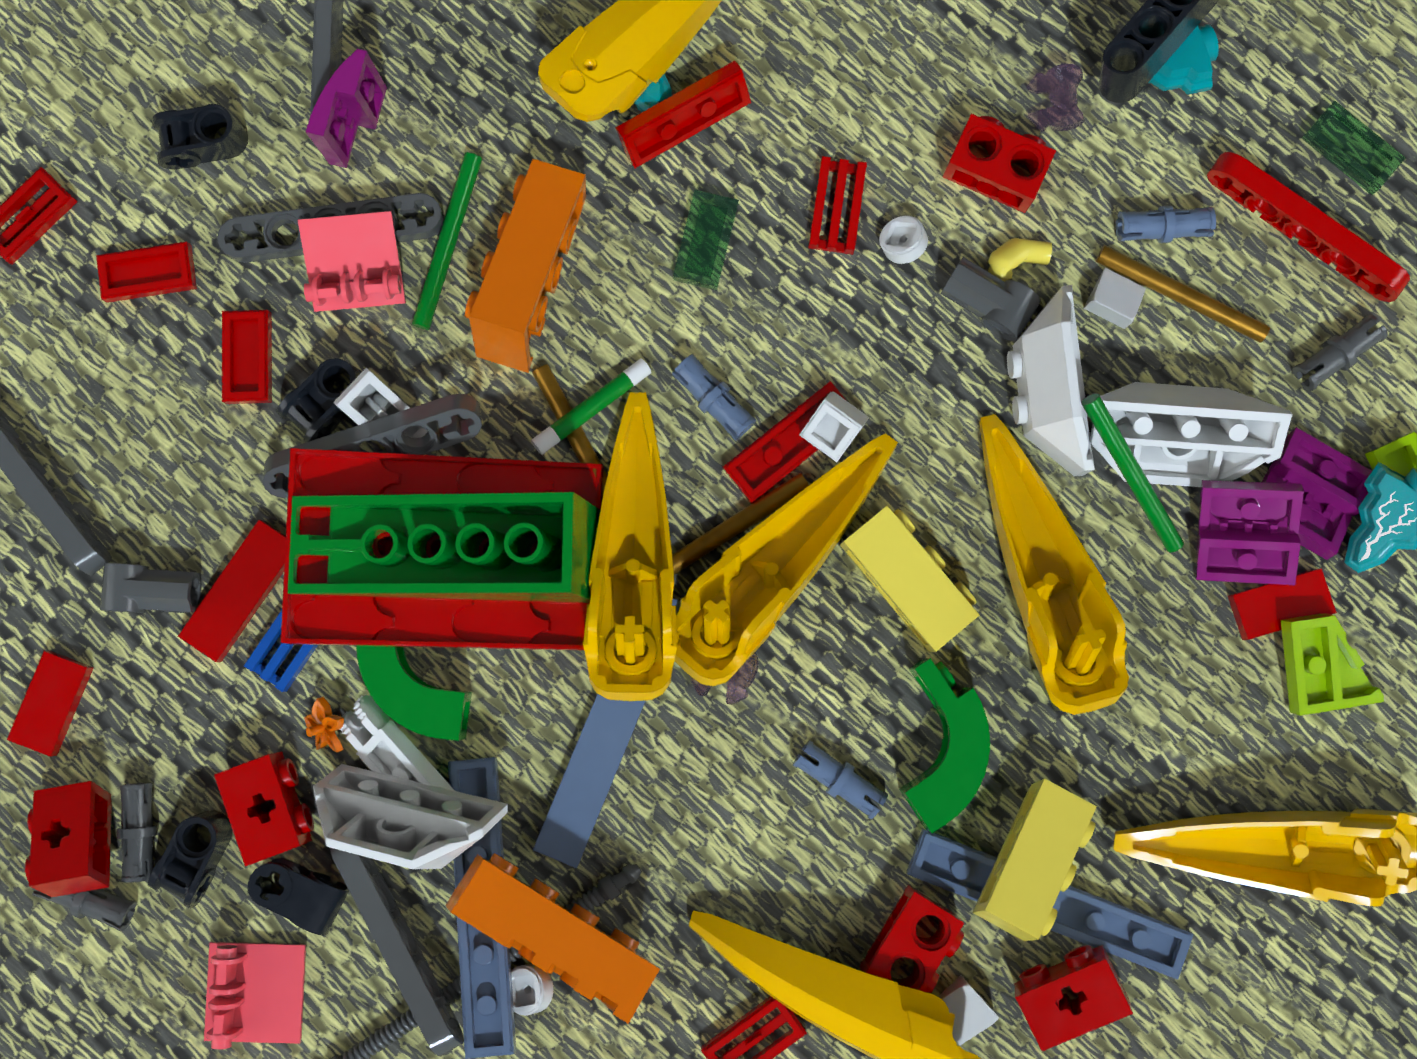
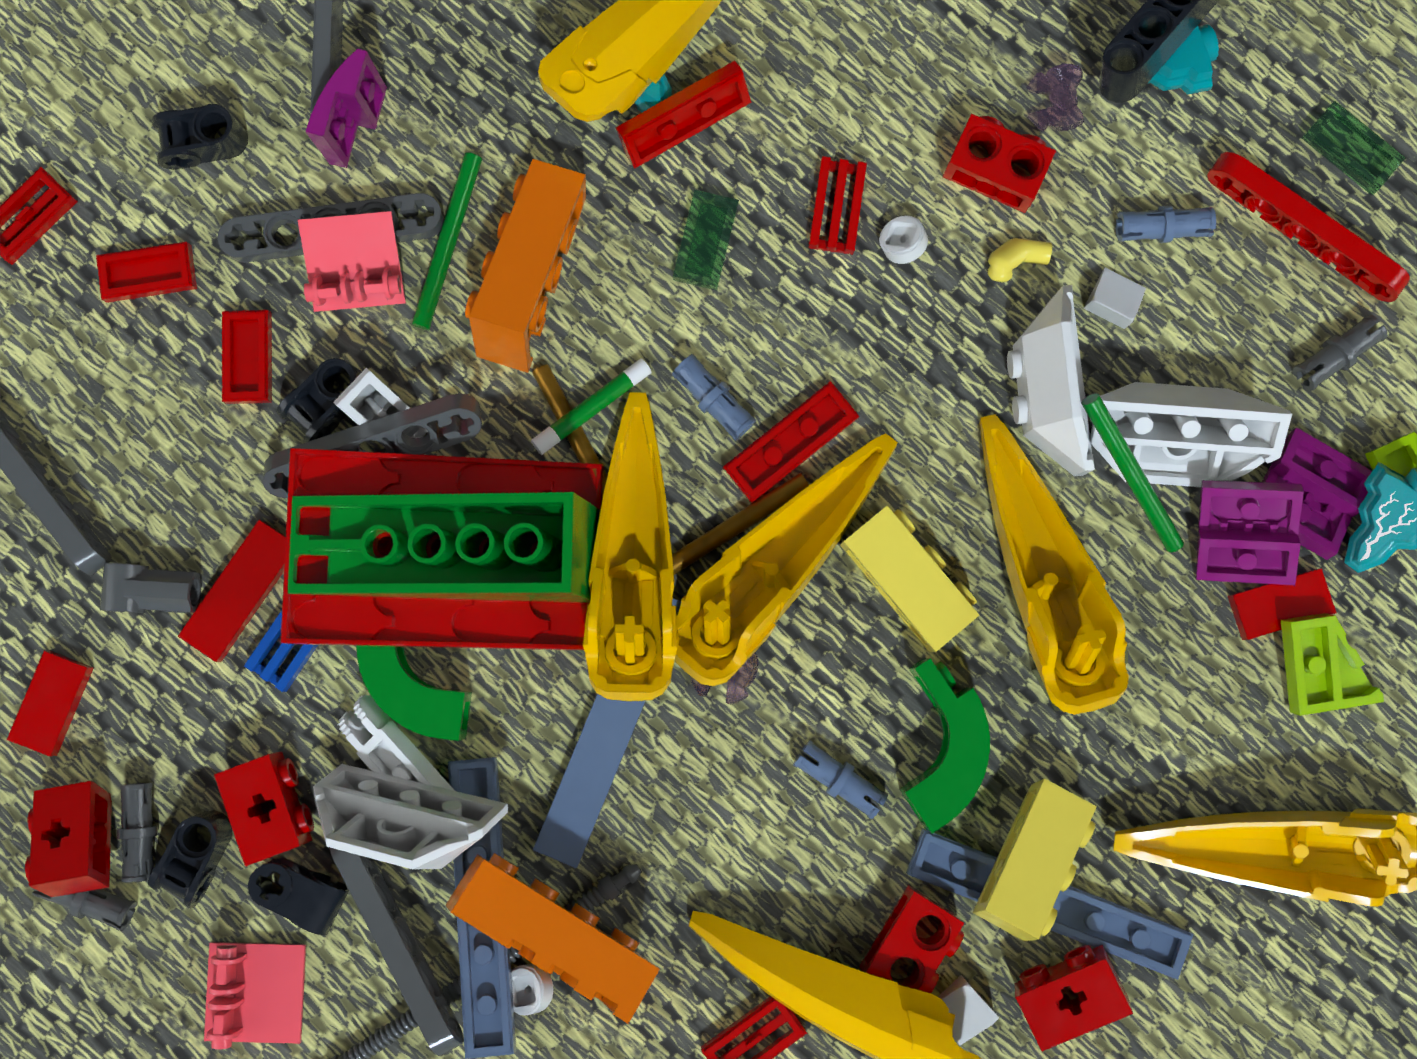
(323, 725): orange plant -> none
(834, 426): white slope -> none
(999, 303): dark grey piece -> none
(1183, 294): pearl gold bar -> none

